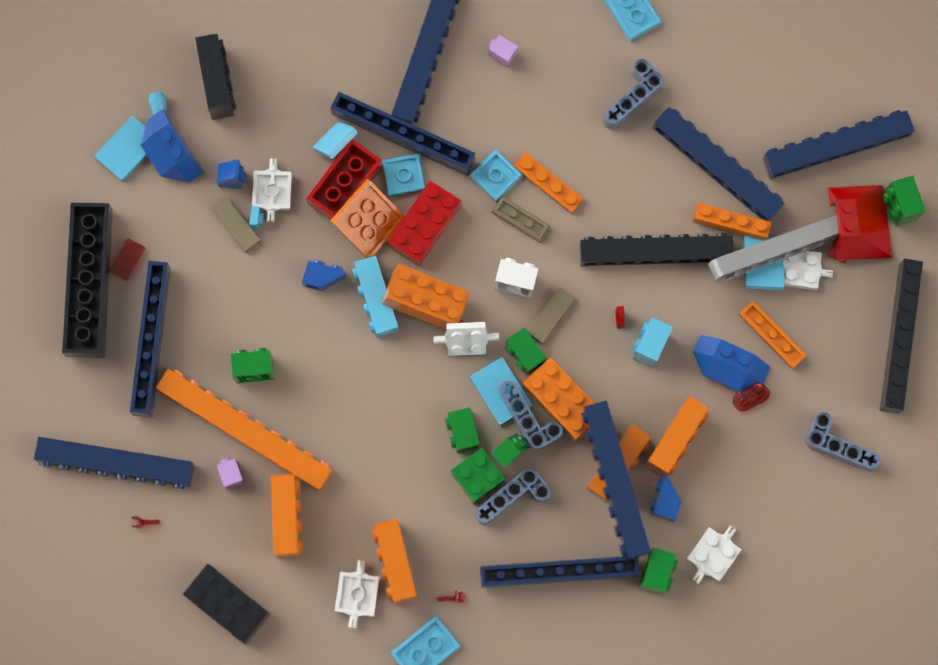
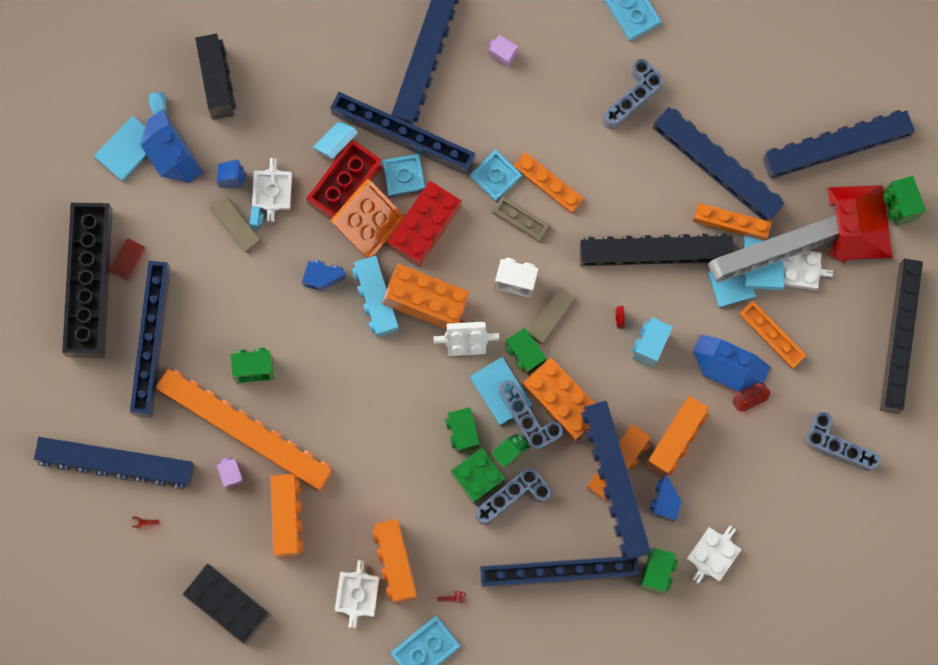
(731, 290): none -> medium azure tile

